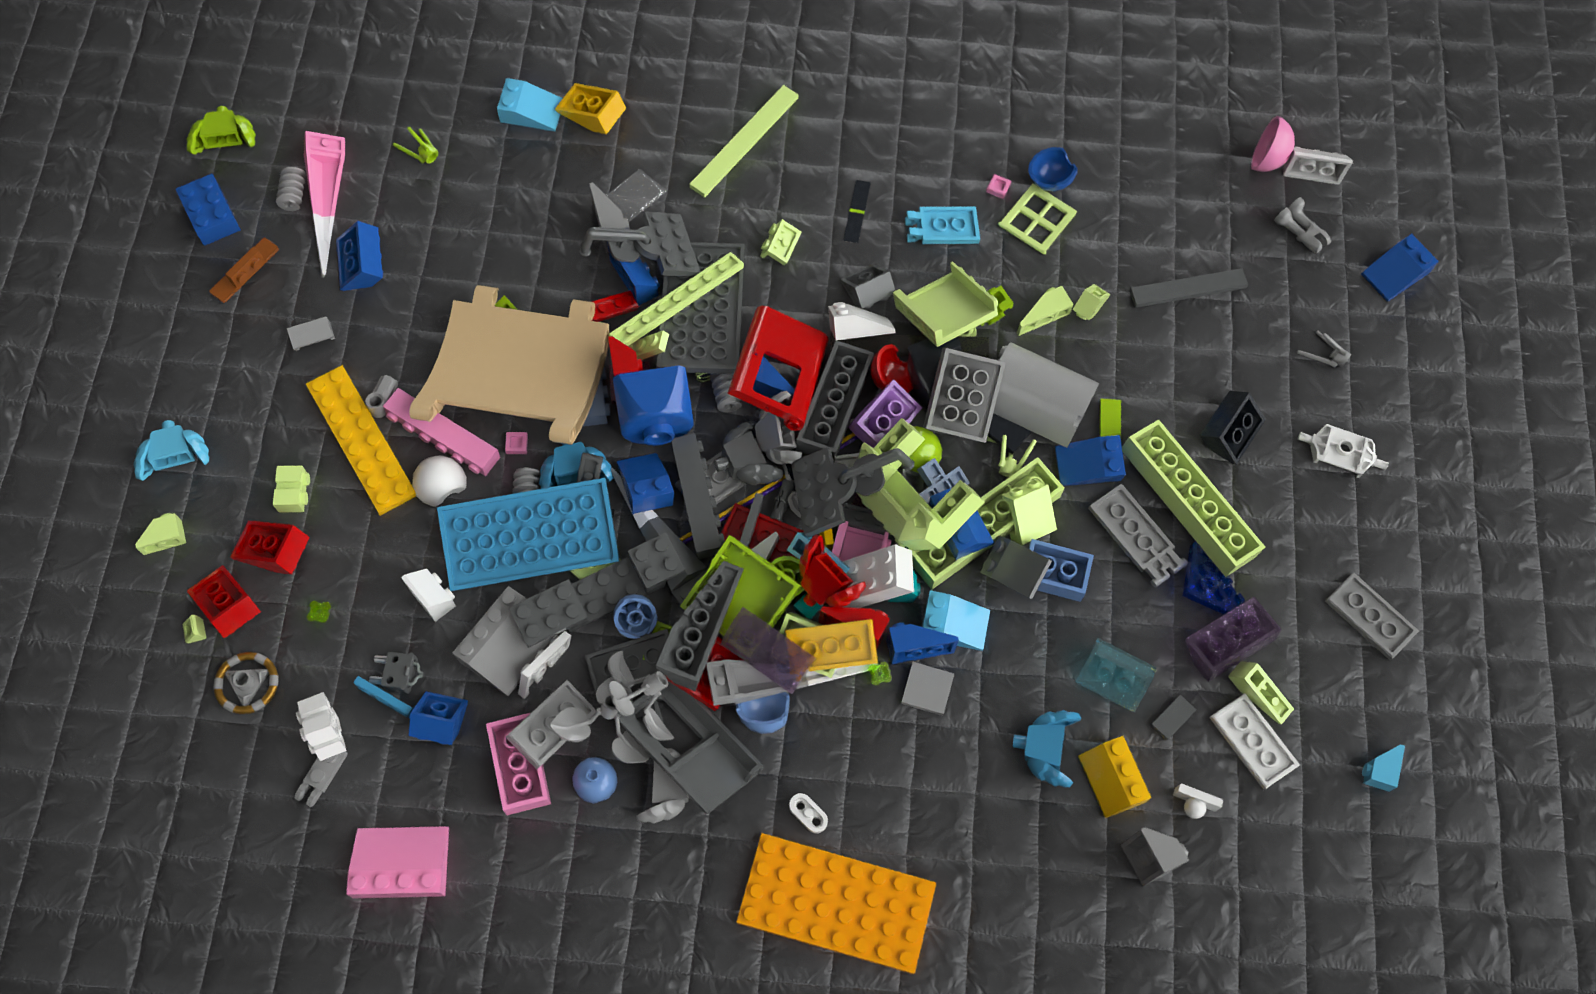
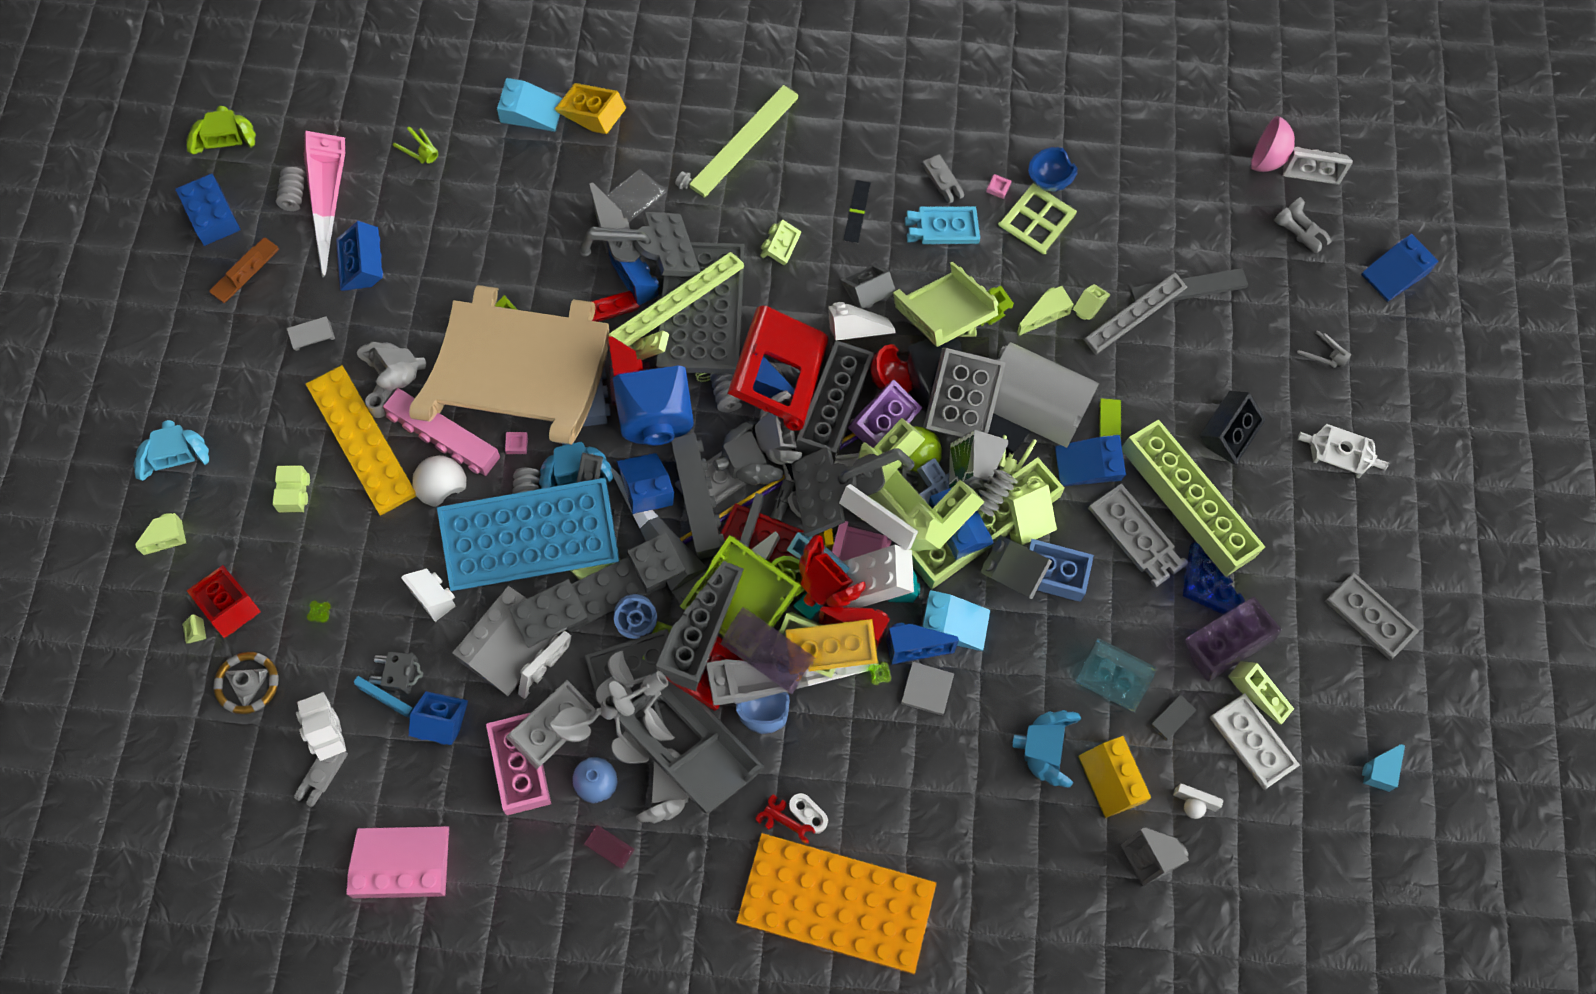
(270, 546): red slope -> none
(394, 365): none -> light grey torso
(609, 847): none -> clear pink tile
(683, 180): none -> light grey plate
(774, 812): none -> red bar
(878, 517): none -> white tile
(942, 178): none -> light grey hinge
(975, 458): none -> light grey slope
(995, 491): none -> light grey piece
(1135, 313): none -> light grey tile

